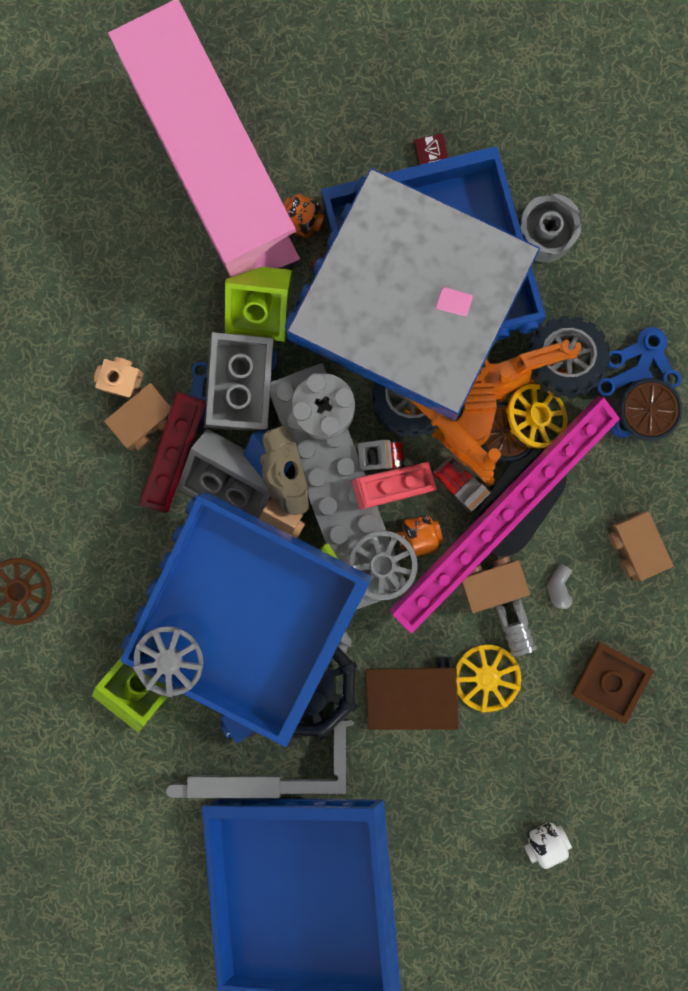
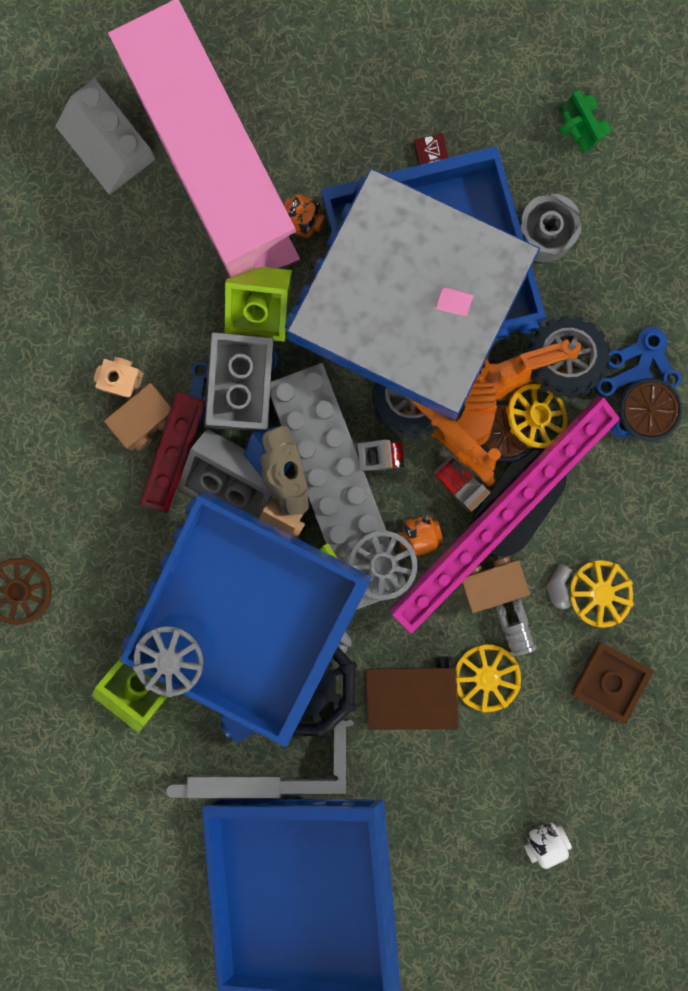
(103, 137): none -> light grey slope
(318, 389): light grey brick -> none
(393, 485): coral tile -> none
(580, 121): none -> green hips
(602, 594): none -> yellow wheel
(640, 546): medium nougat brick -> none

